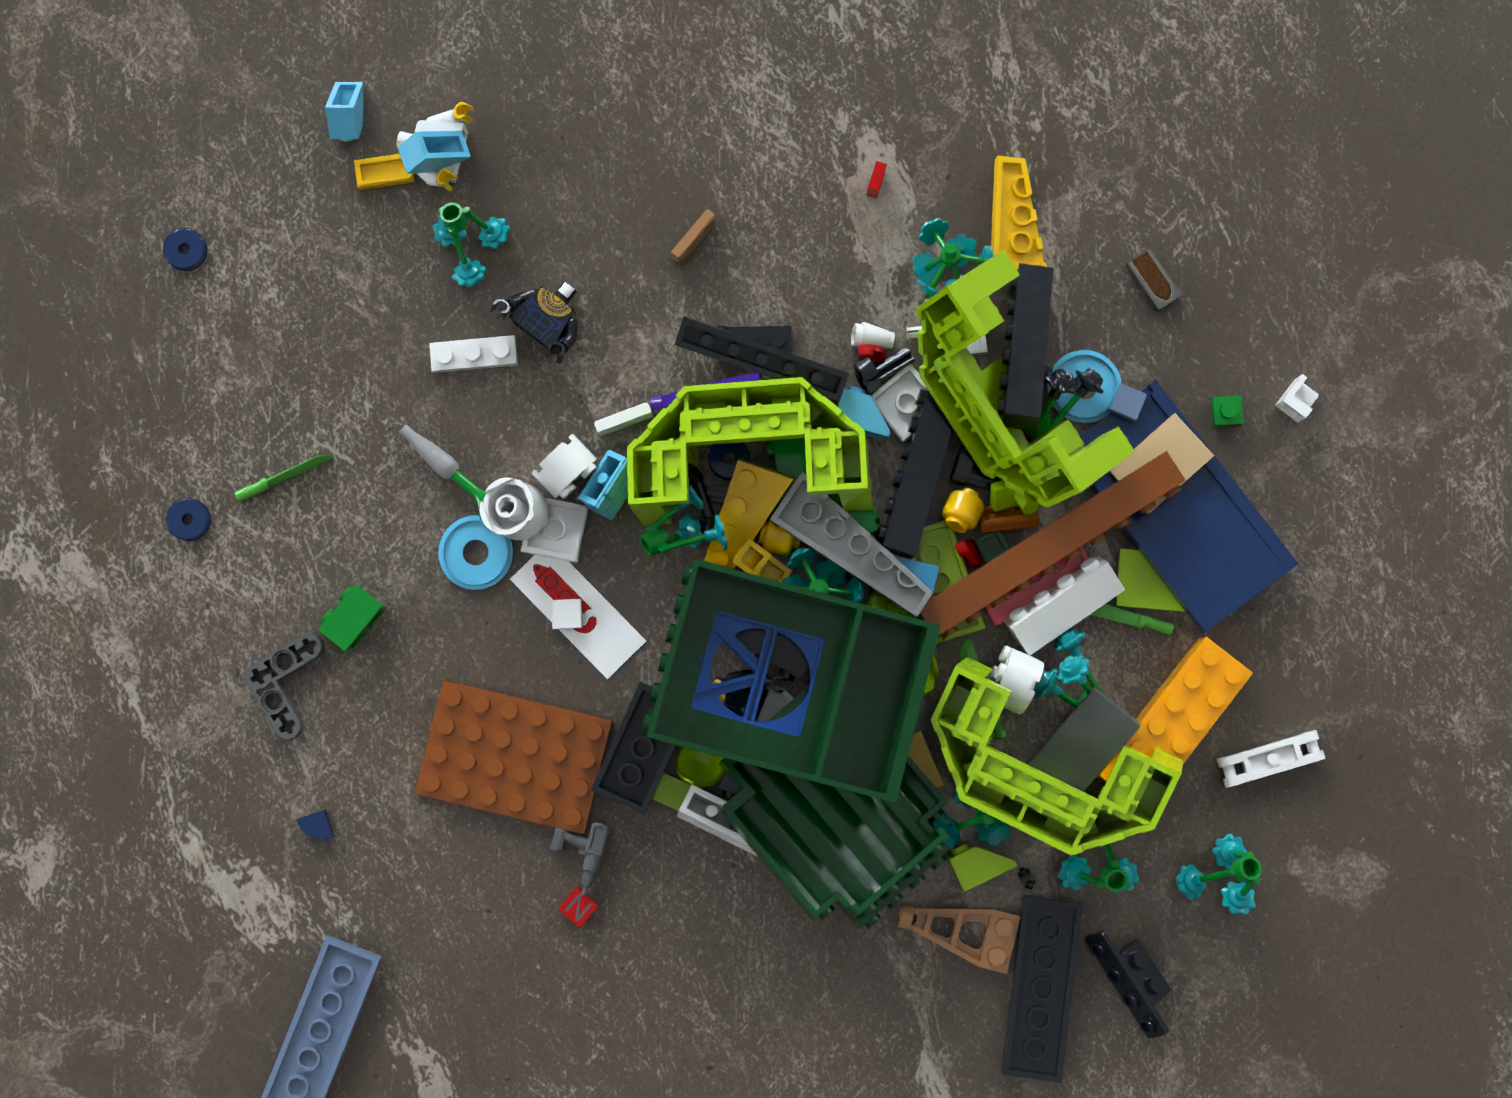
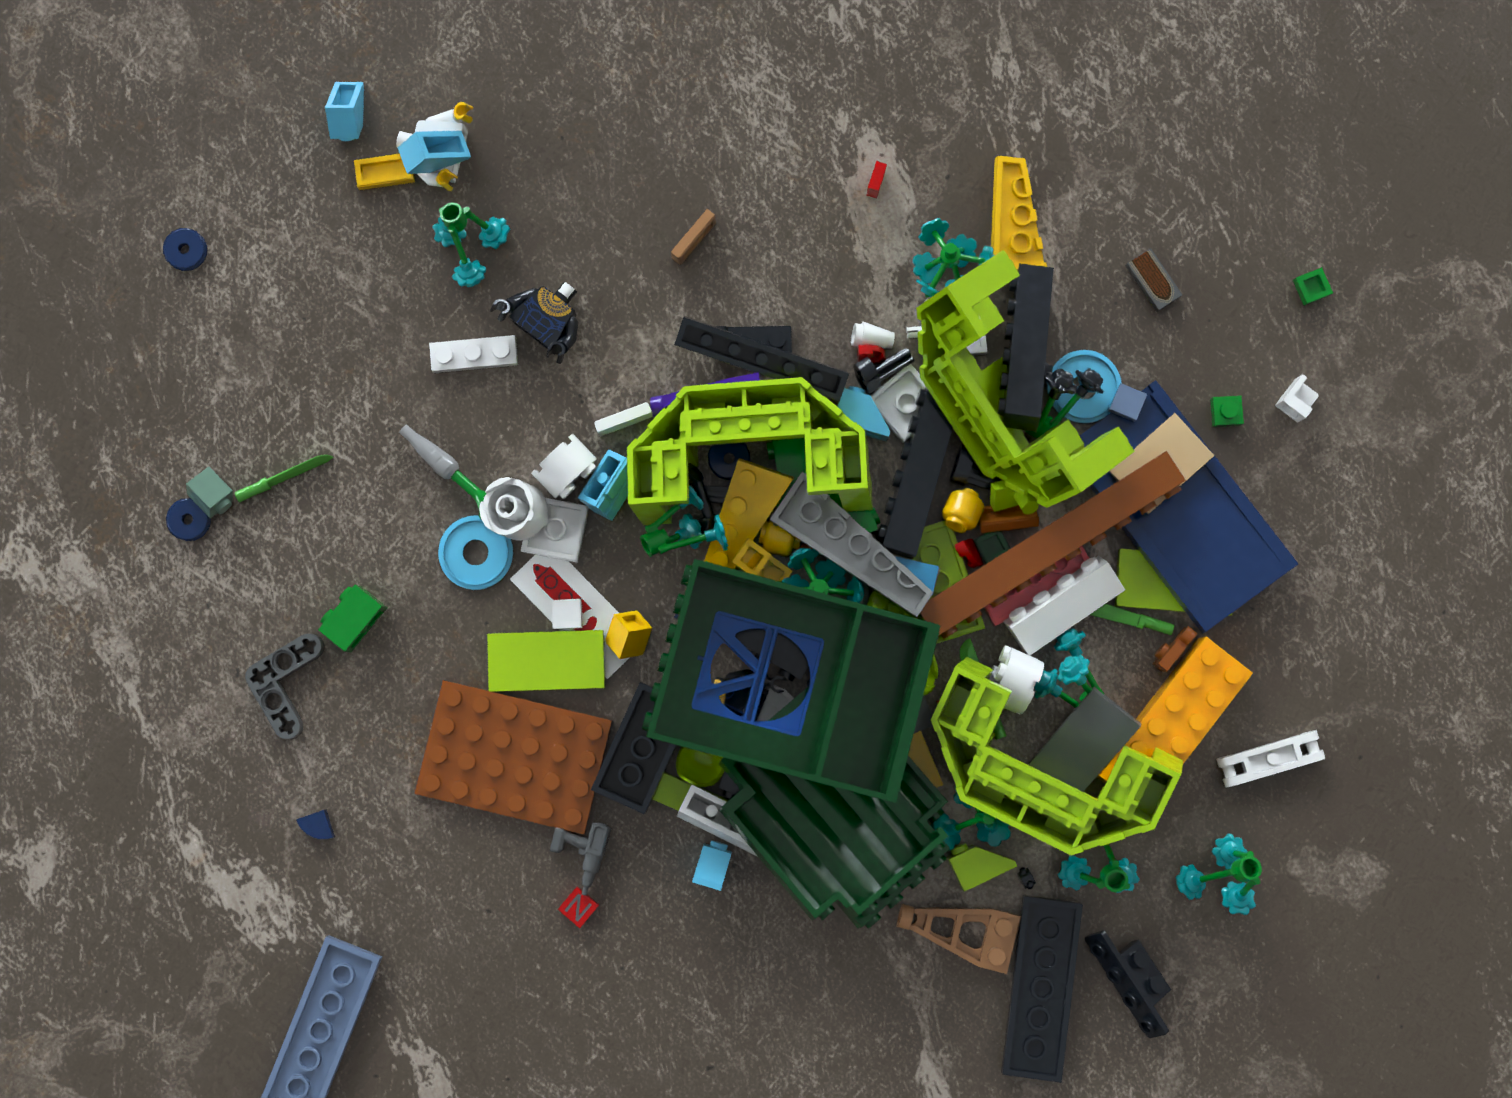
(210, 492): none -> sand green brick
(546, 660): none -> lime tile
(628, 634): none -> yellow panel
(712, 865): none -> medium azure slope
(1168, 654): none -> dark orange plate
(1312, 286): none -> green plate

